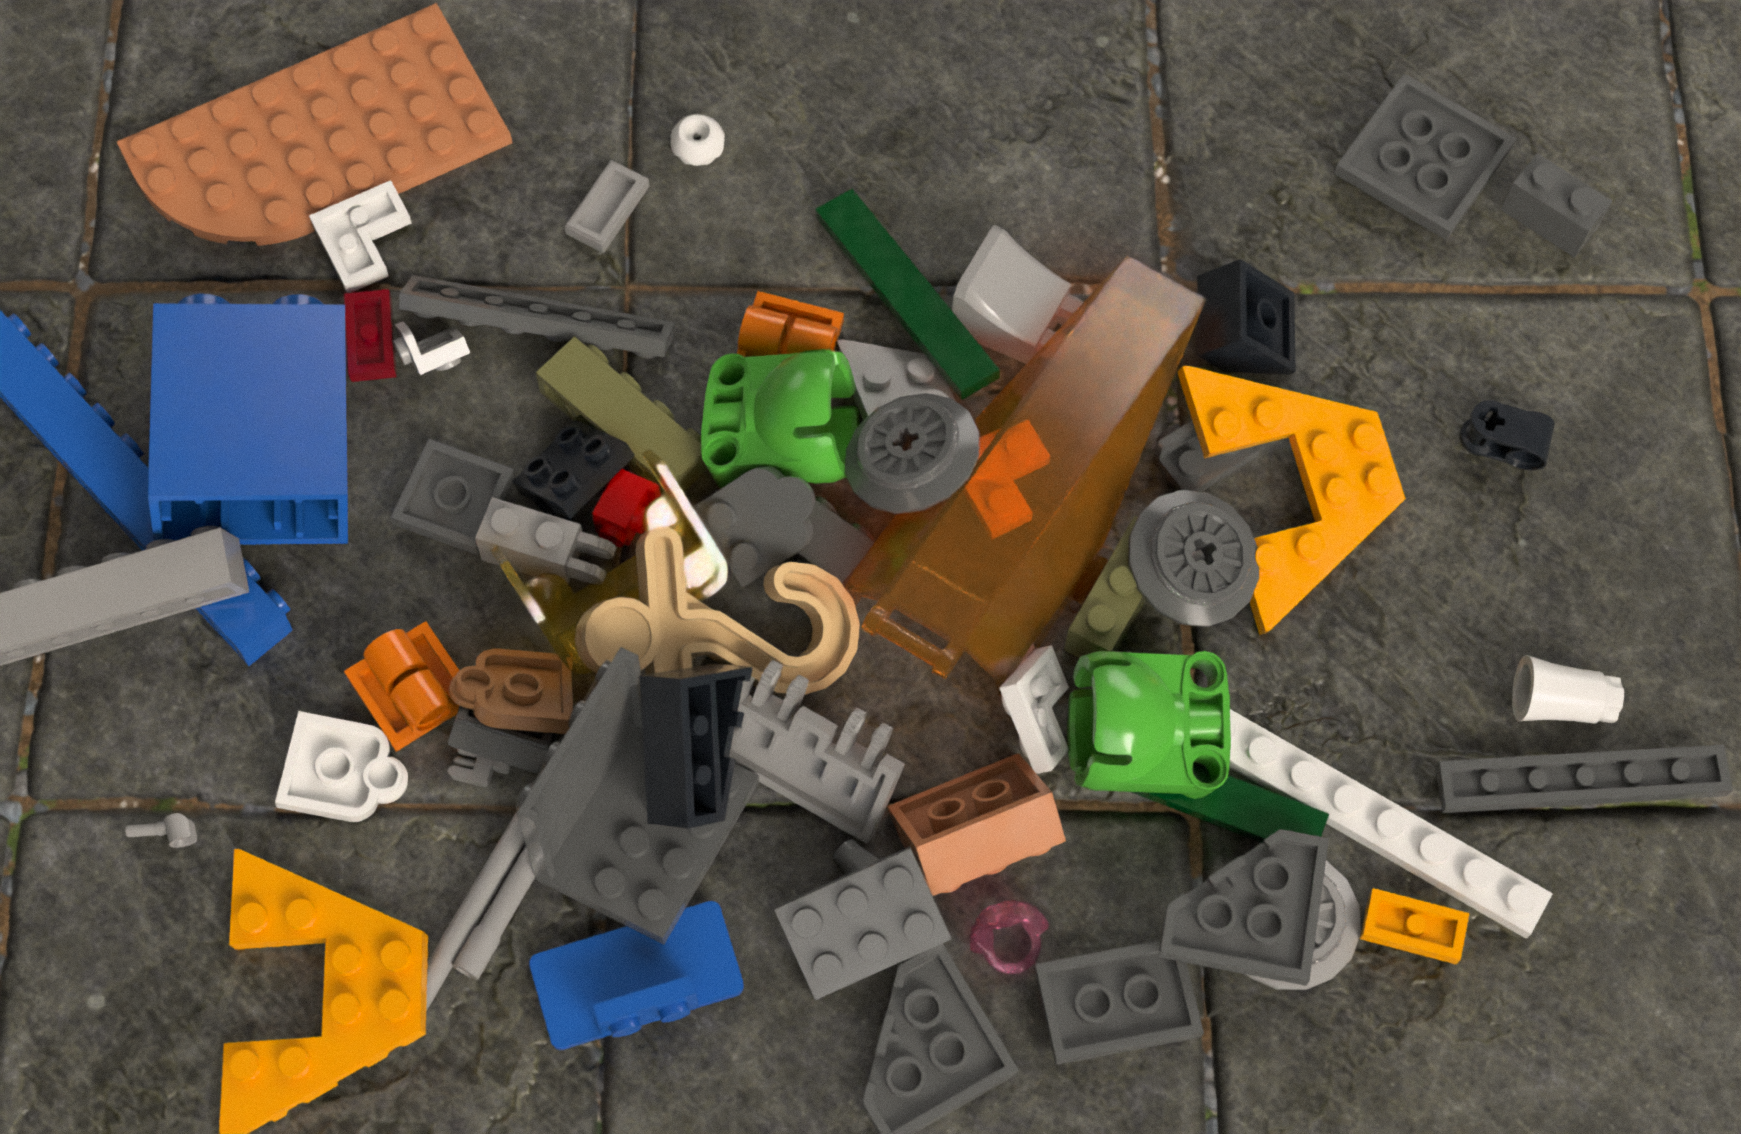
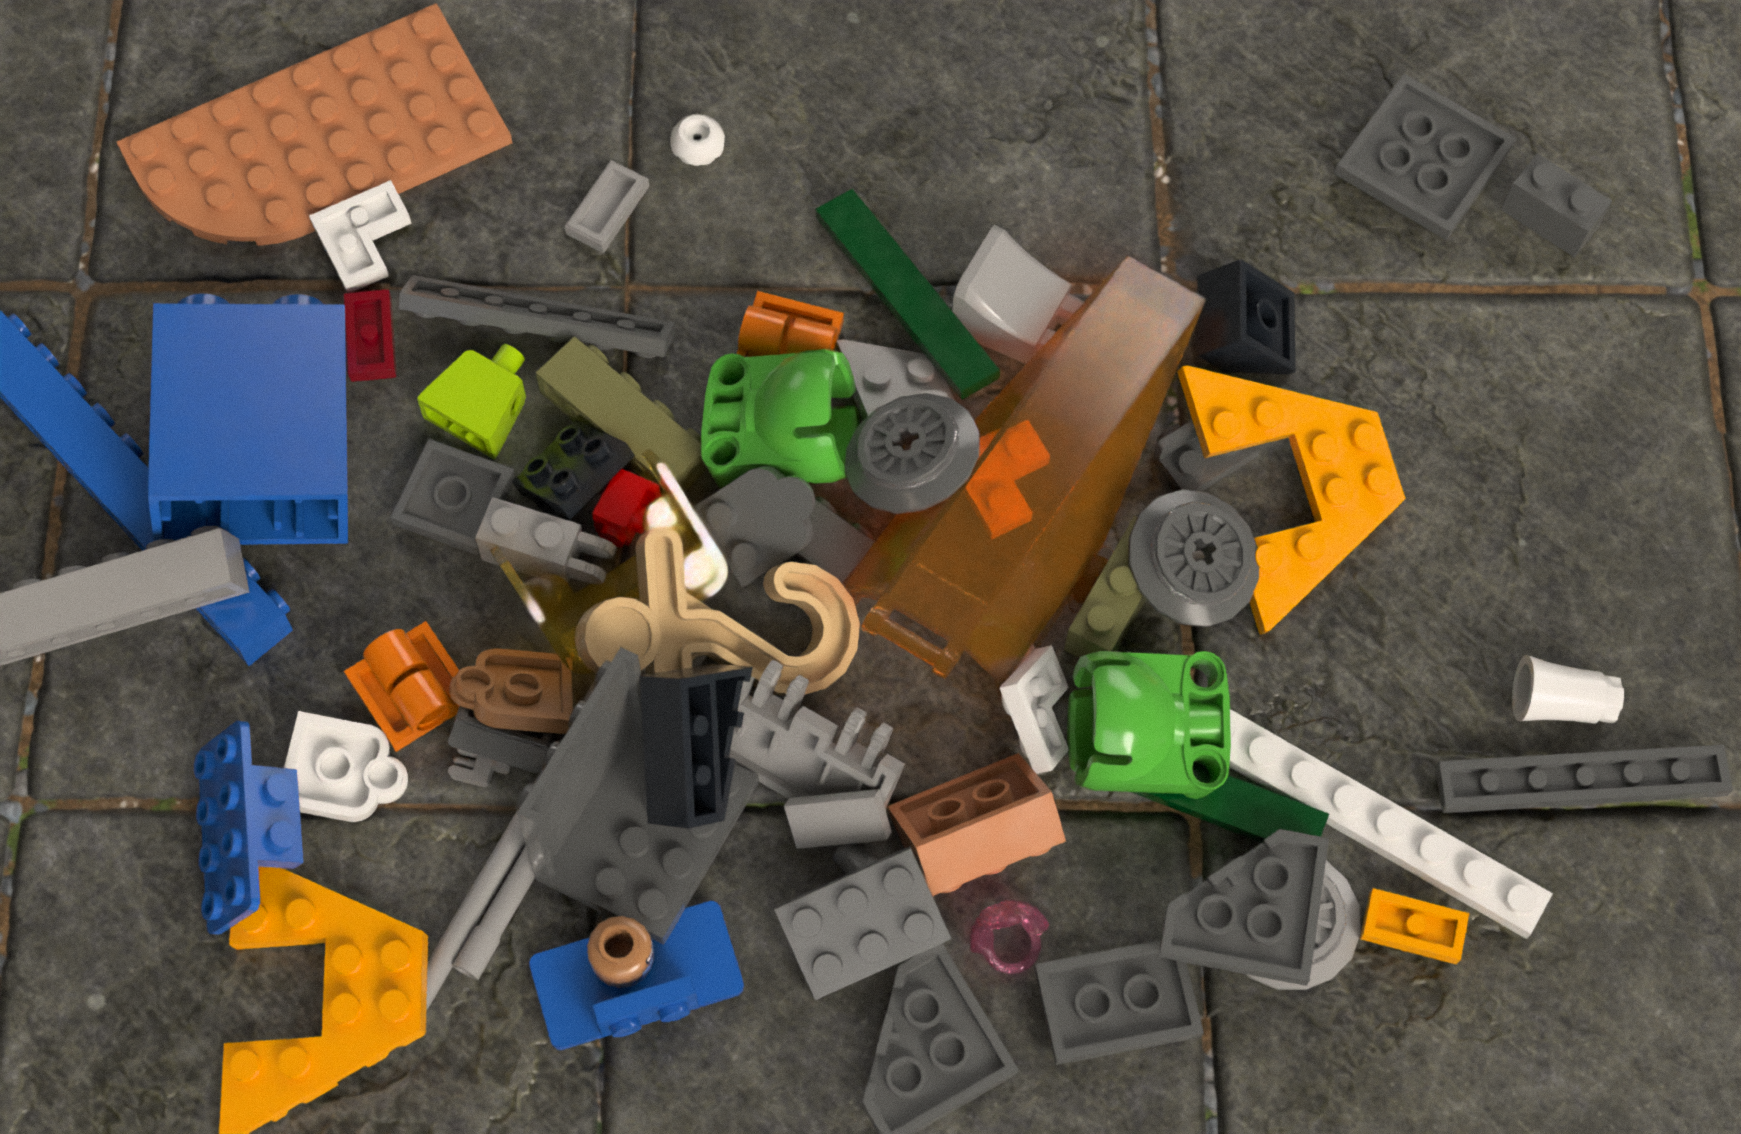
(179, 830): light grey hand -> none
(246, 824): none -> blue bracket
(435, 352): bracket -> none
(477, 398): none -> lime torso
(620, 952): none -> medium nougat head
(837, 818): none -> light grey tile
(1510, 435): black piece -> none

